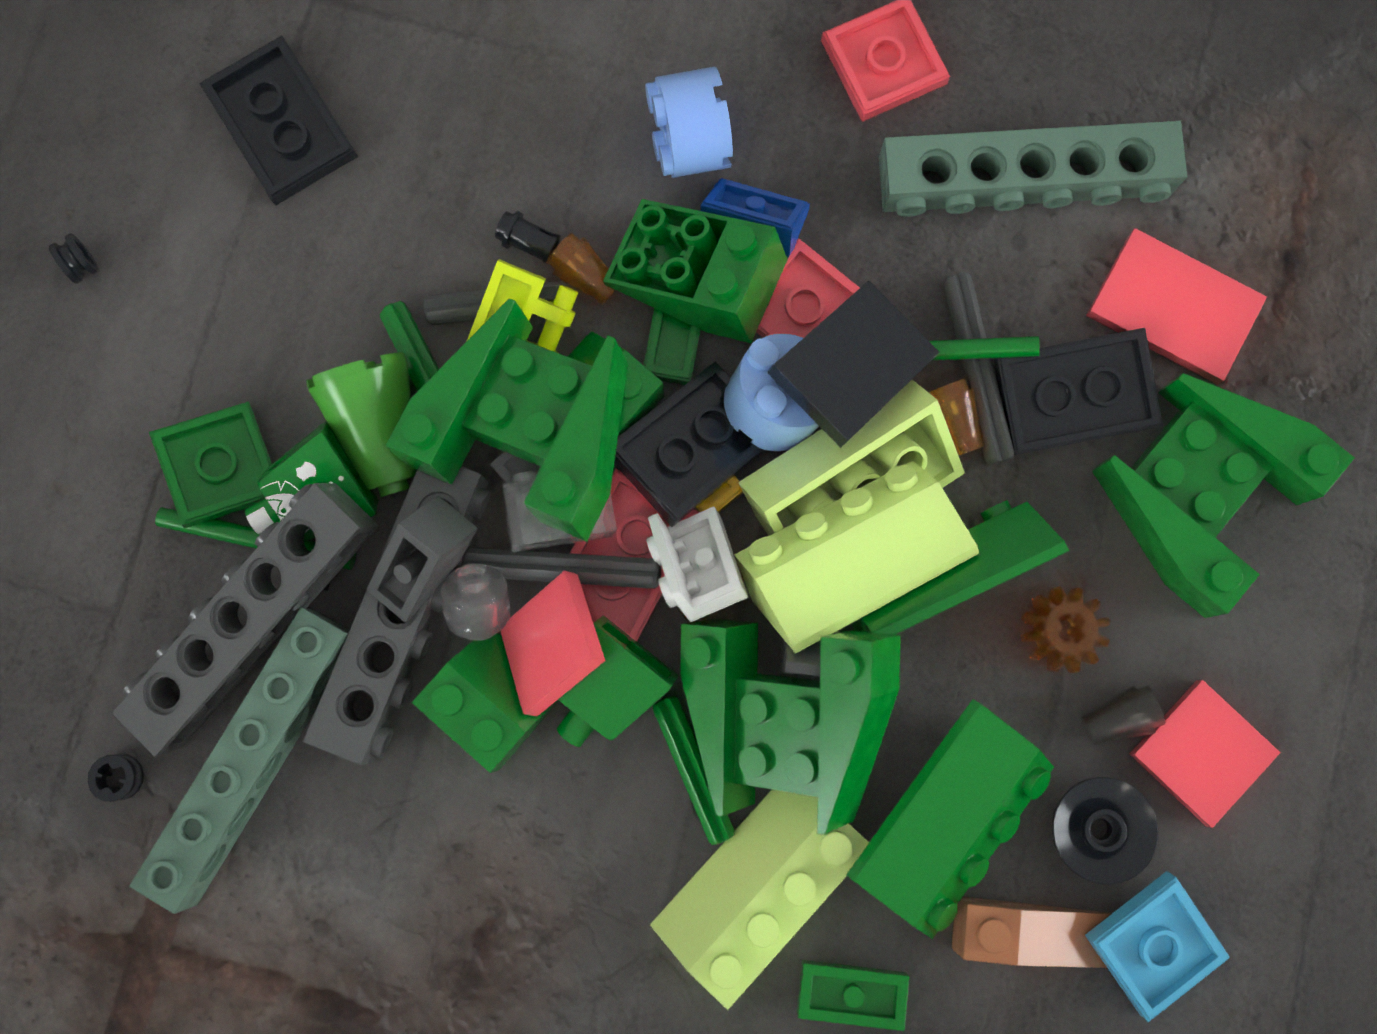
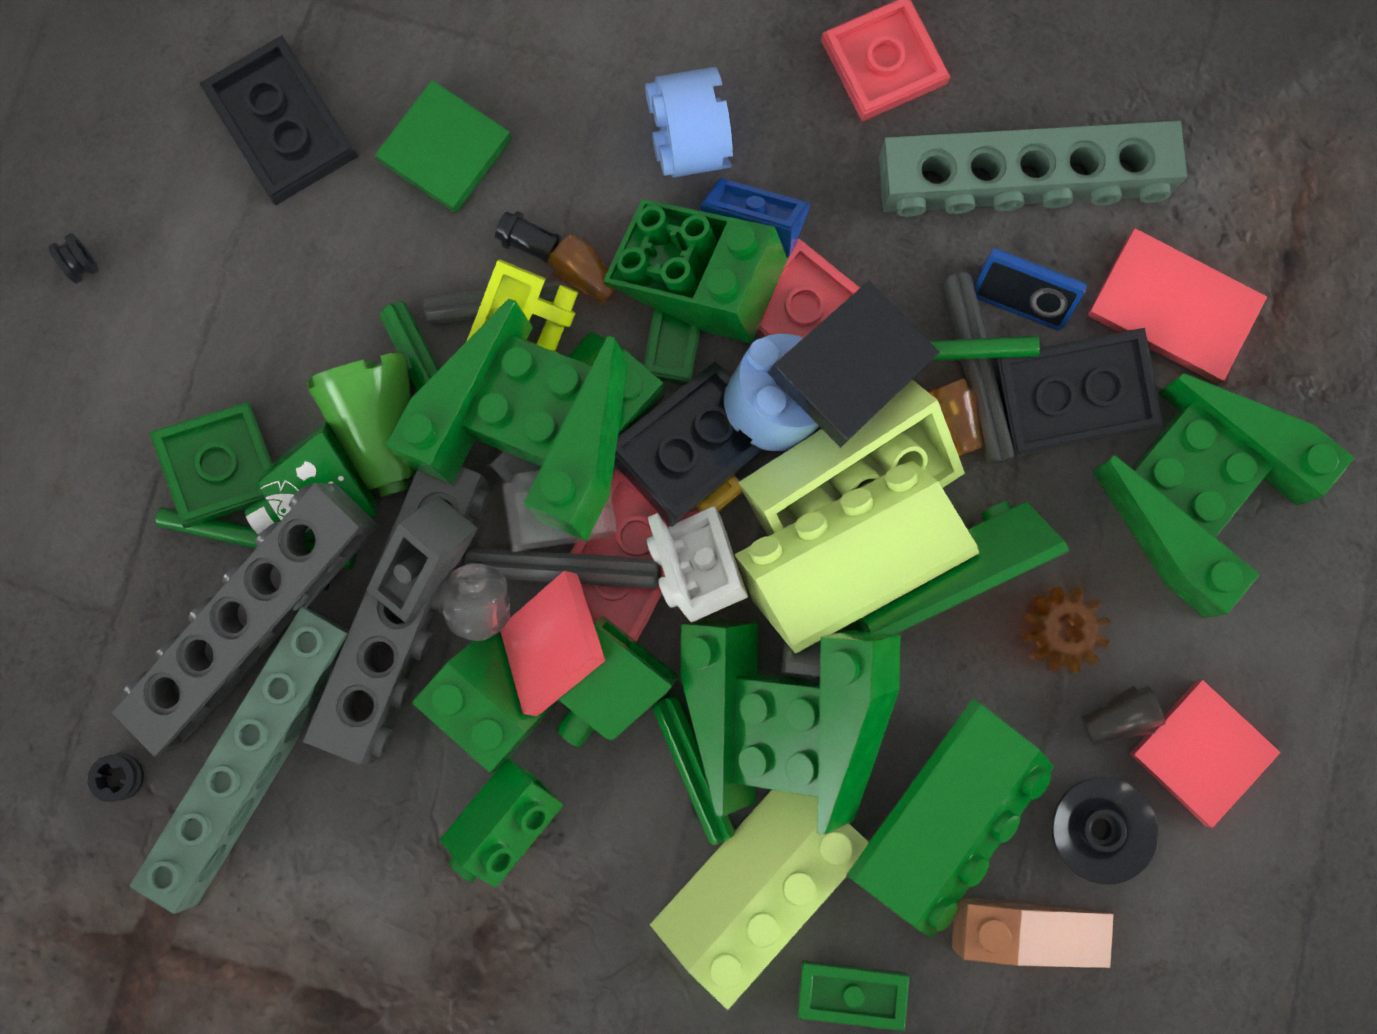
(443, 146): none -> green tile
(500, 824): none -> green brick
(1028, 289): none -> slope
(1157, 946): medium azure tile -> none

